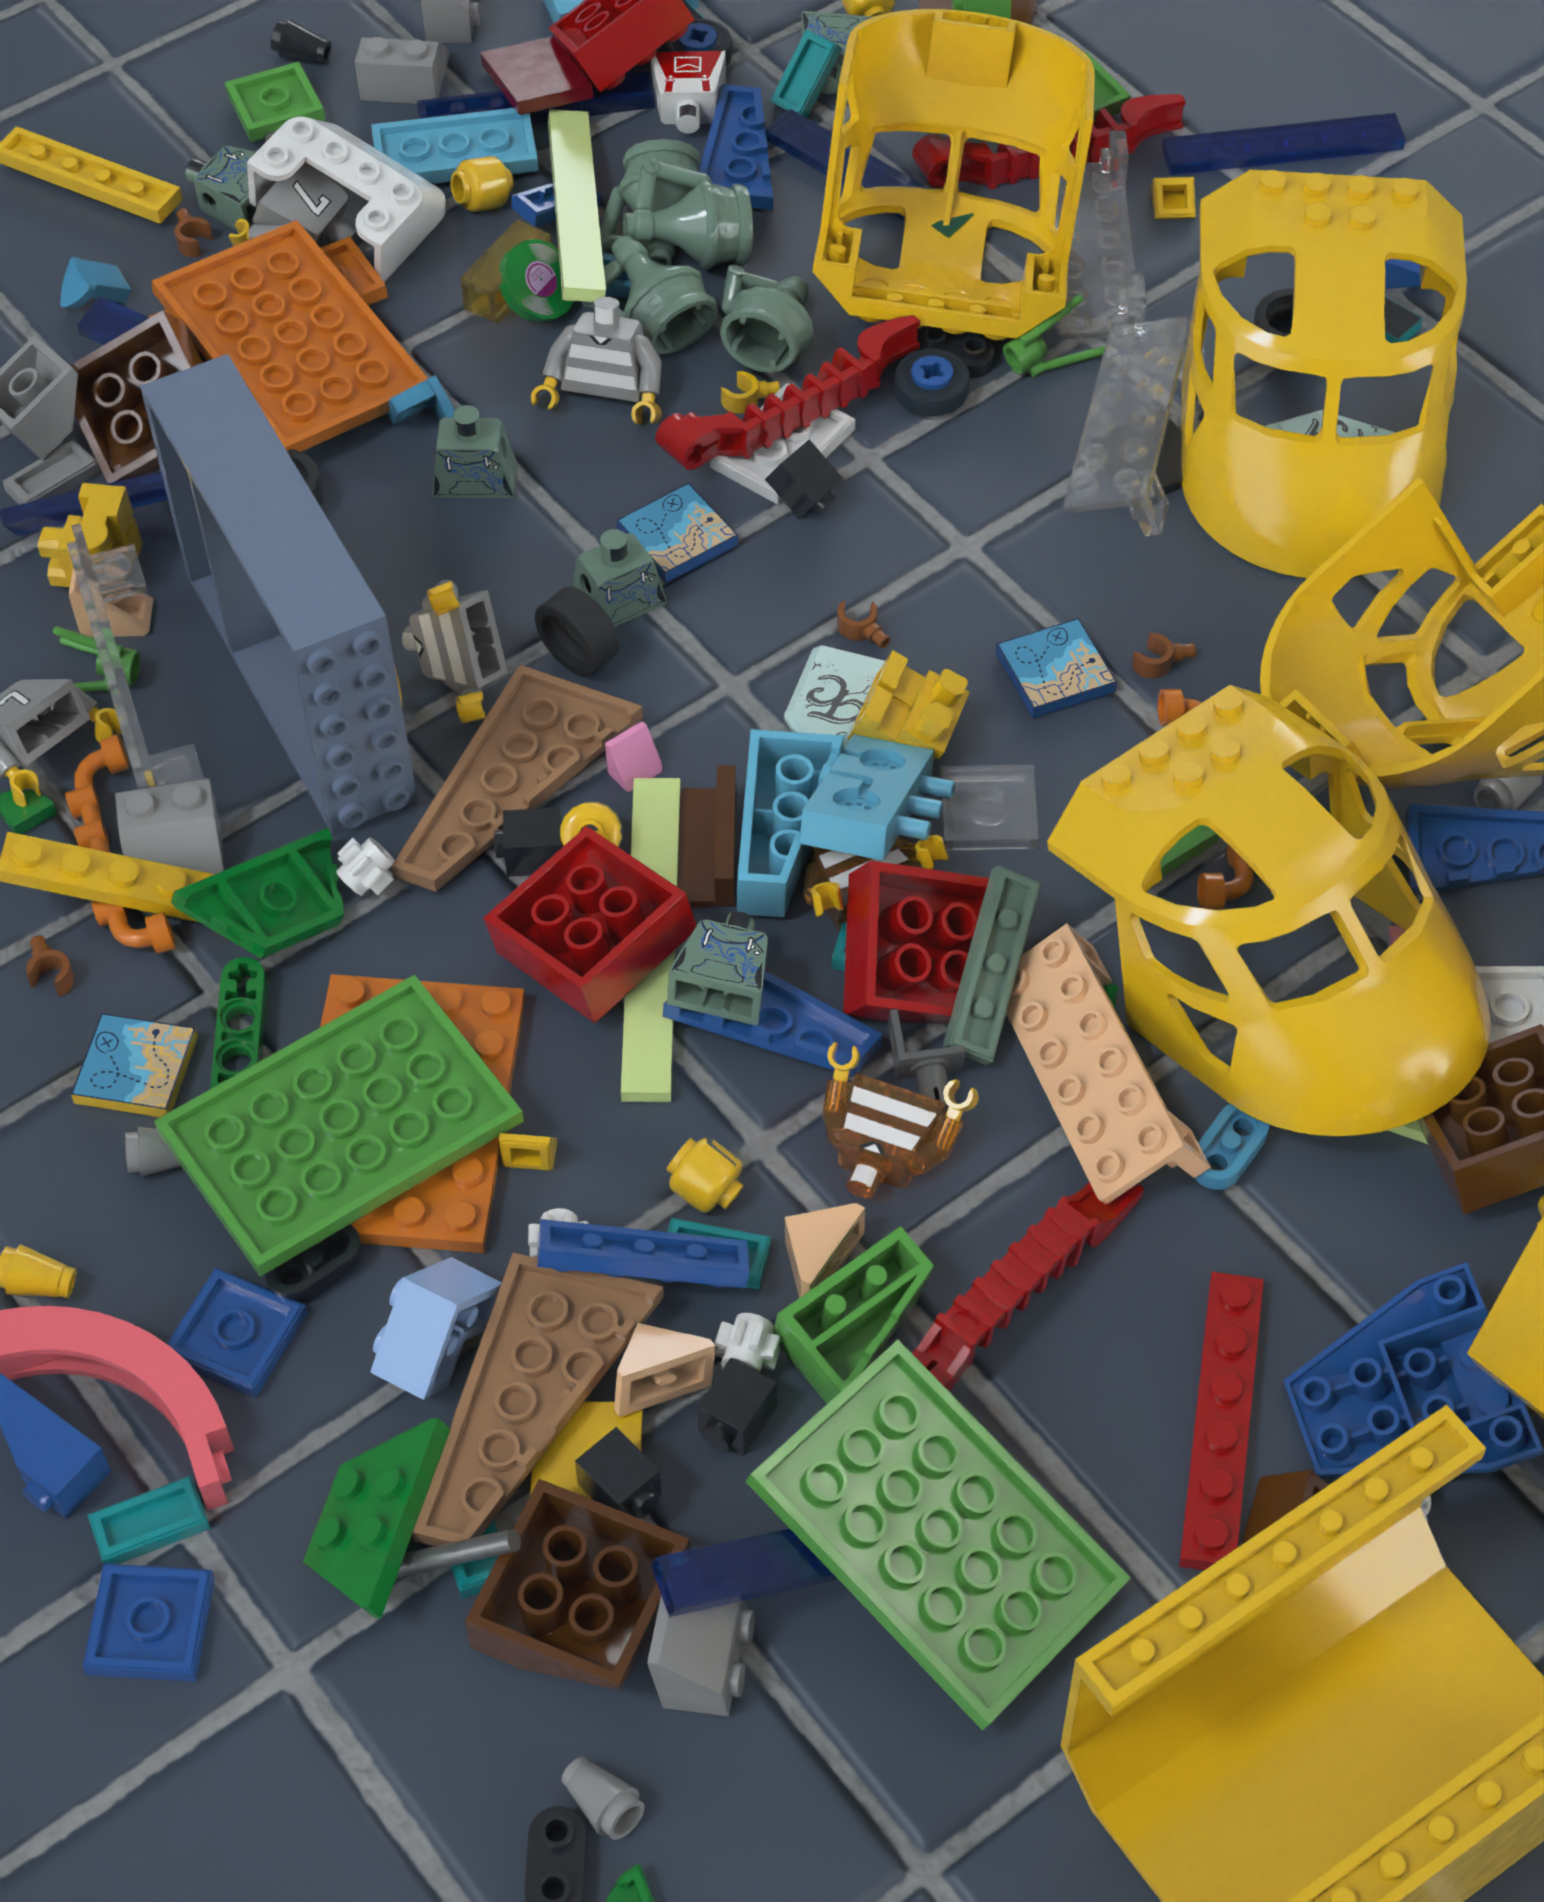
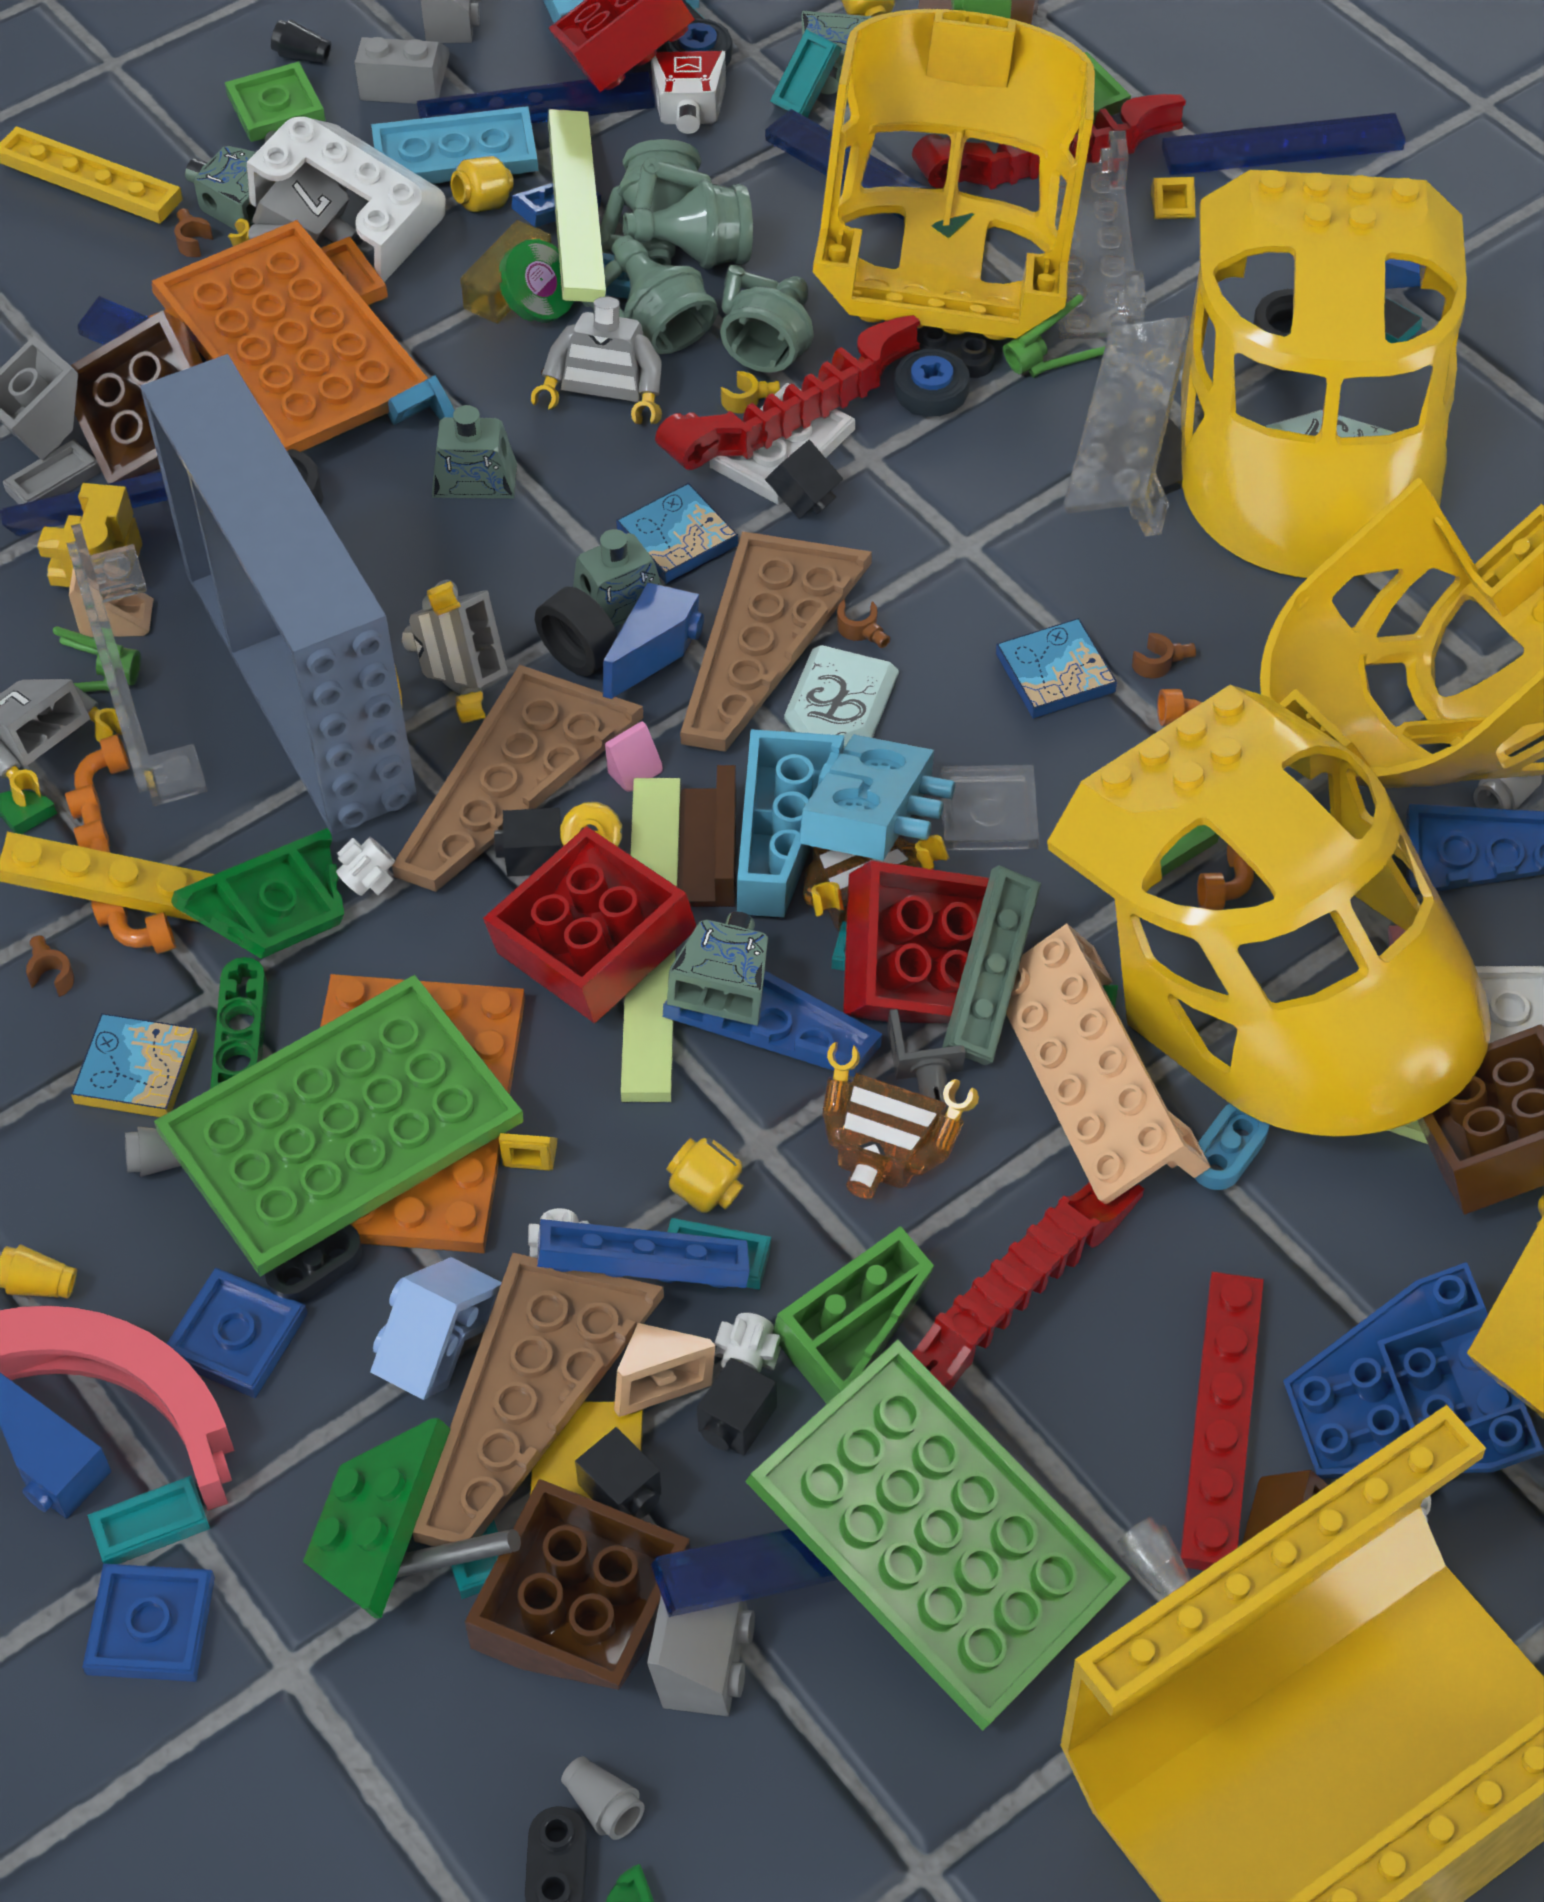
(90, 280): dark azure tile -> none
(172, 825): light grey slope -> none
(536, 75): tile -> none
(651, 637): none -> blue slope
(738, 144): blue wing -> none
(766, 619): none -> medium nougat wing
(822, 1242): light nougat slope -> none
(912, 707): yellow hips -> none
(1154, 1556): none -> clear cone

